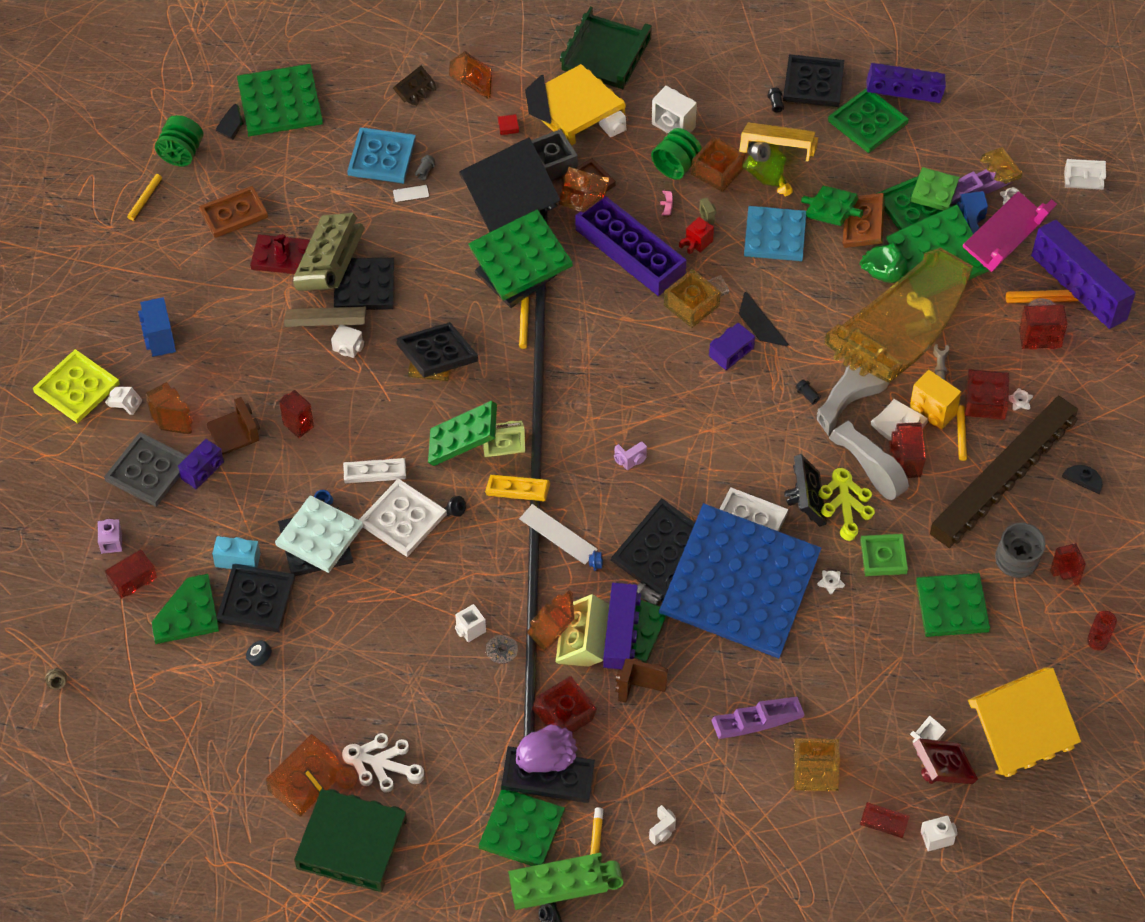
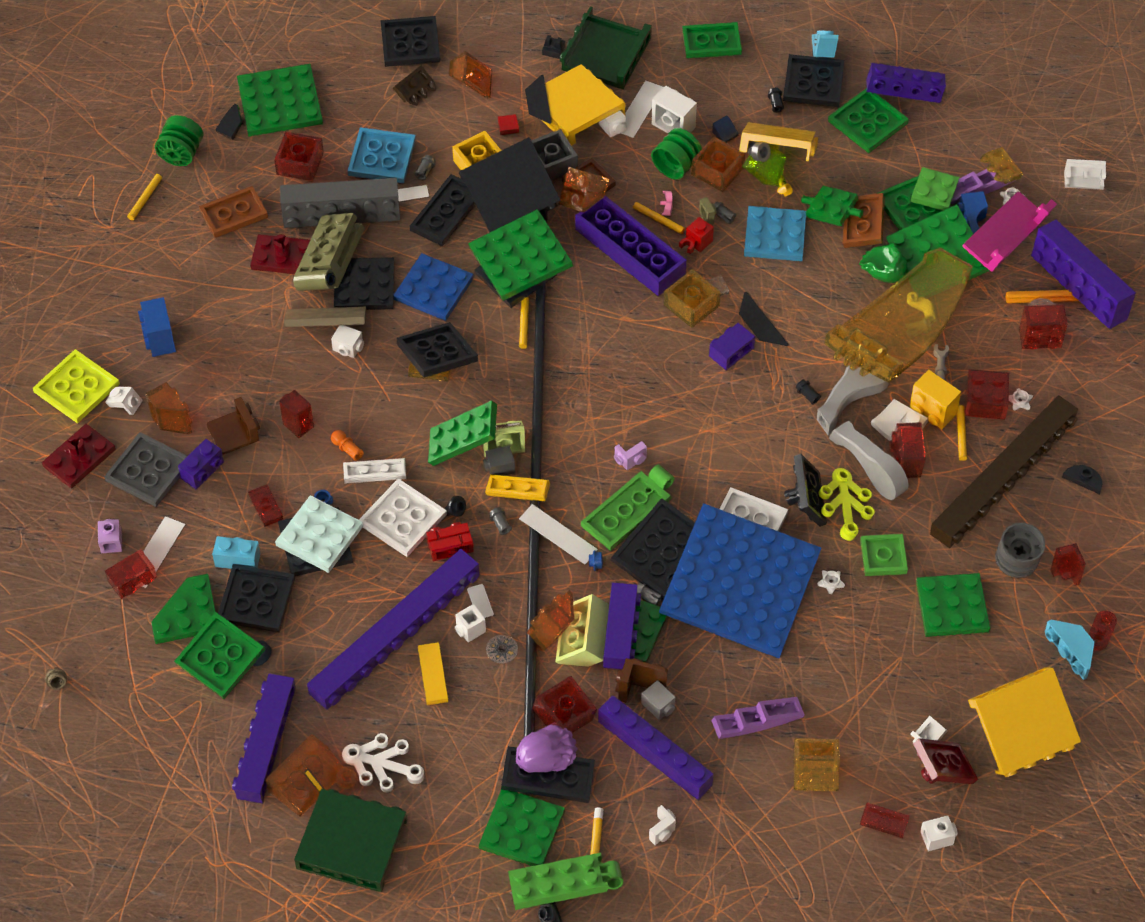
(78, 456): none -> dark red plate
(162, 541): none -> white sticker
(219, 655): none -> green plate
(264, 738): none -> dark purple brick
(265, 505): none -> clear red plate
(299, 156): none -> clear red brick
(346, 444): none -> orange pin
(368, 199): none -> dark grey brick
(393, 629): none -> dark purple brick
(410, 41): none -> black plate
(432, 673): none -> yellow tile
(433, 286): none -> blue plate
(444, 211): none -> black plate
(447, 541): none -> red brick
(474, 150): none -> yellow brick
(480, 600): none -> white sticker
(498, 516): none -> dark grey pin
(499, 461): none -> dark grey brick
(553, 47): none -> black tile
(628, 507): none -> bright green hinge
(640, 107): none -> white sticker
(655, 747): none -> dark purple brick
(658, 700): none -> light grey brick
(659, 218): none -> yellow bar
(711, 40): none -> green plate
(724, 129): none -> dark blue slope
(724, 212): none -> dark grey pin
(824, 44): none -> medium azure slope
(1072, 644): none -> medium azure slope

